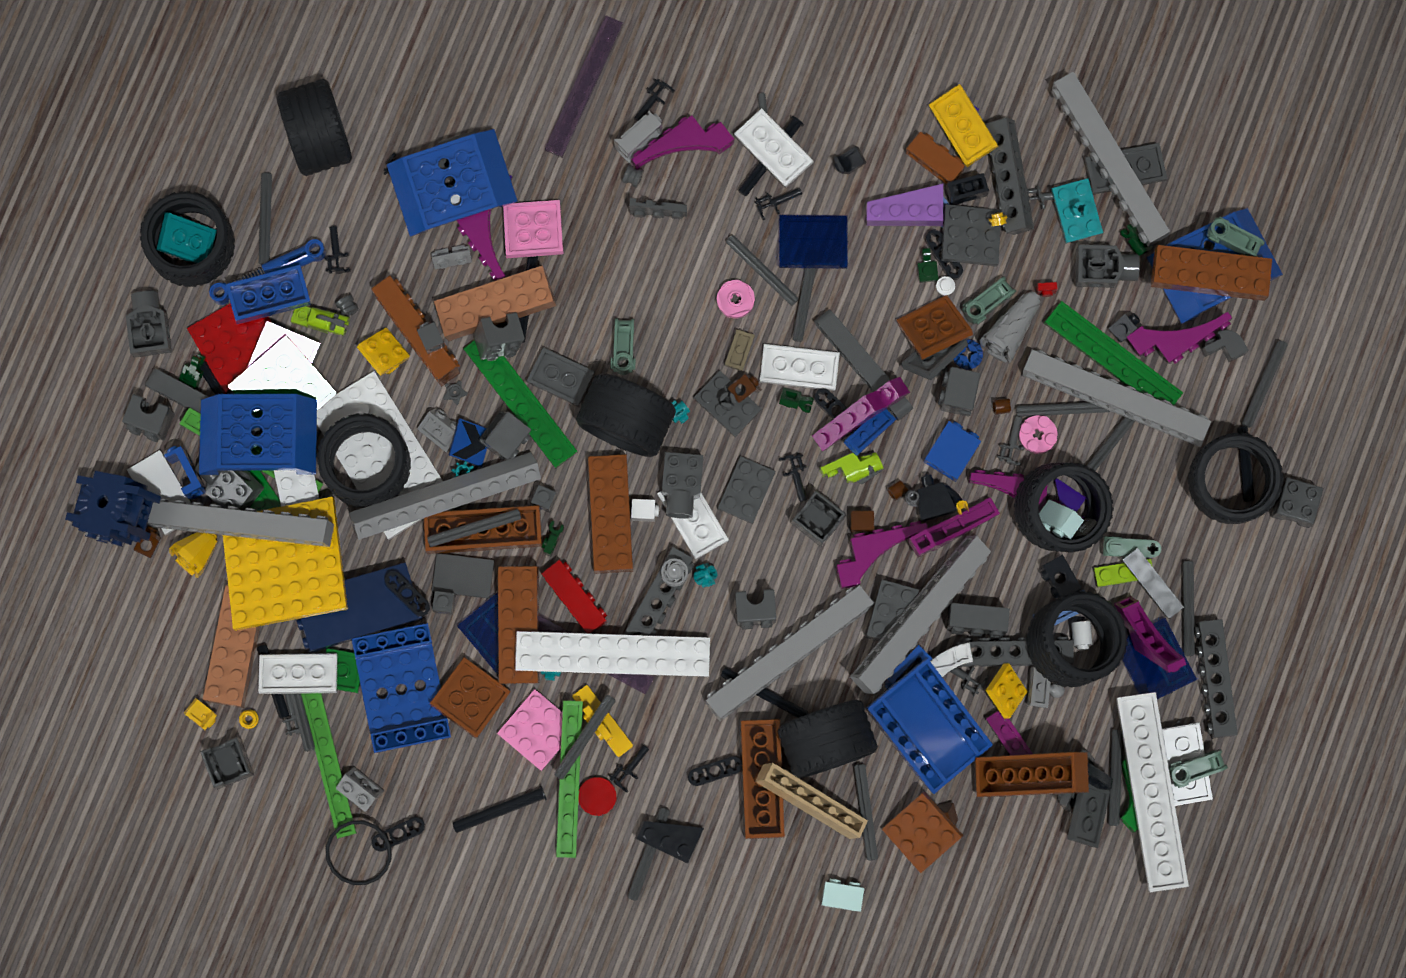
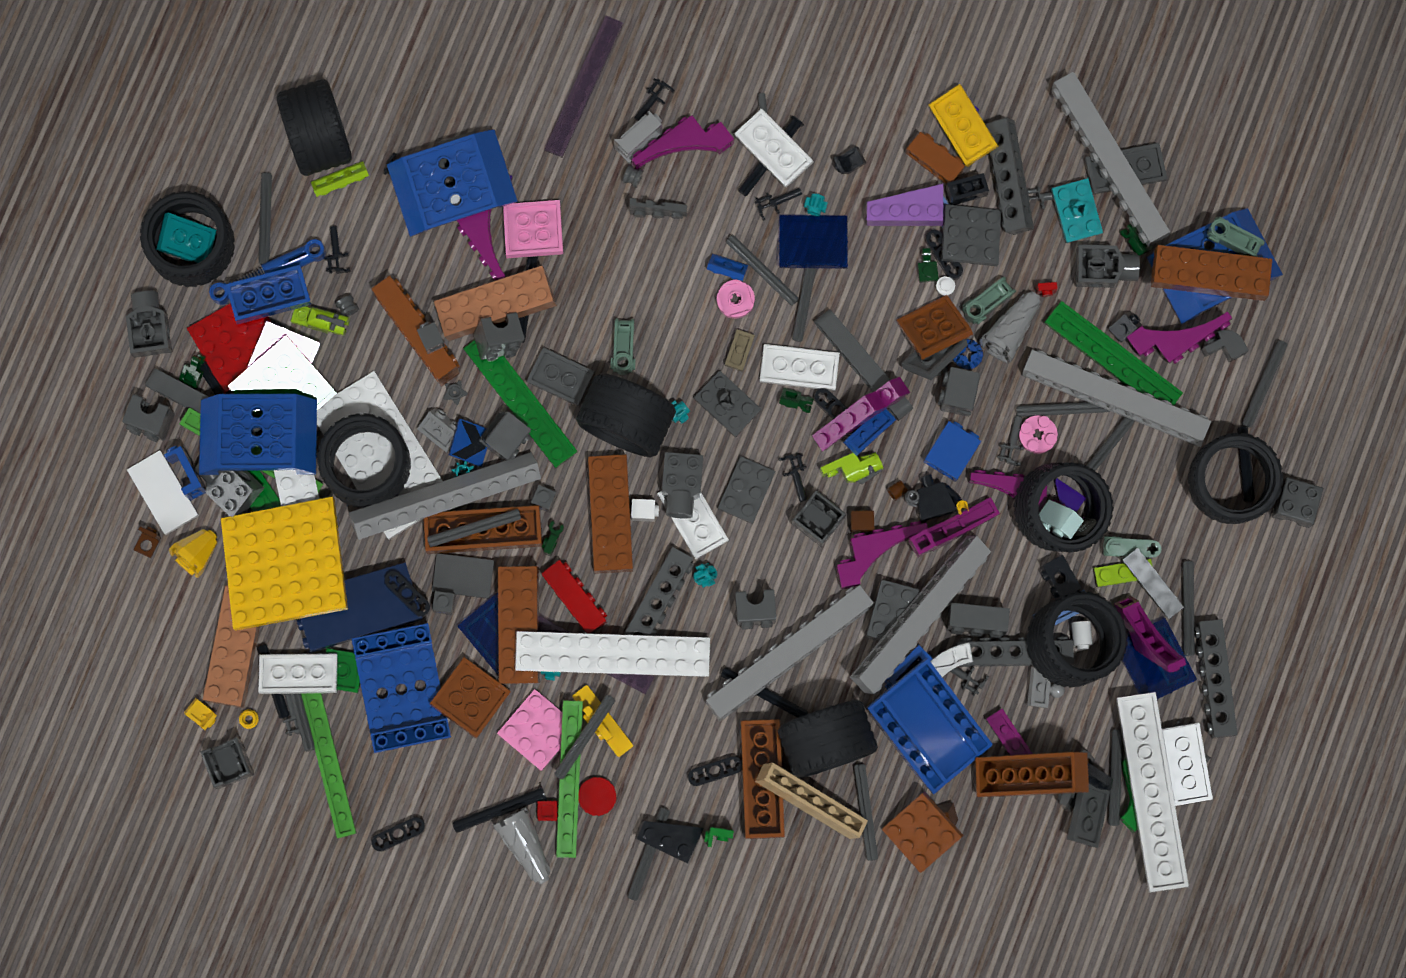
(113, 509): dark blue piece -> none
(241, 523): light grey brick -> none
(339, 179): none -> lime plate
(358, 882): black piece -> none
(359, 789): light grey bracket -> none
(383, 352): yellow plate -> none
(444, 259): light grey hinge -> none
(523, 841): none -> light grey cone
(547, 810): none -> red plate
(630, 767): black piece -> none
(674, 572): light grey wheel -> none
(722, 835): none -> green bracket
(727, 267): none -> blue plate
(751, 384): reddish brown bracket -> none
(815, 204): none -> teal gear
(843, 896): light aqua brick -> none
(998, 219): yellow plate -> none
(1001, 406): reddish brown hose -> none
(1006, 691): yellow plate -> none
(1197, 767): sand green piece -> none

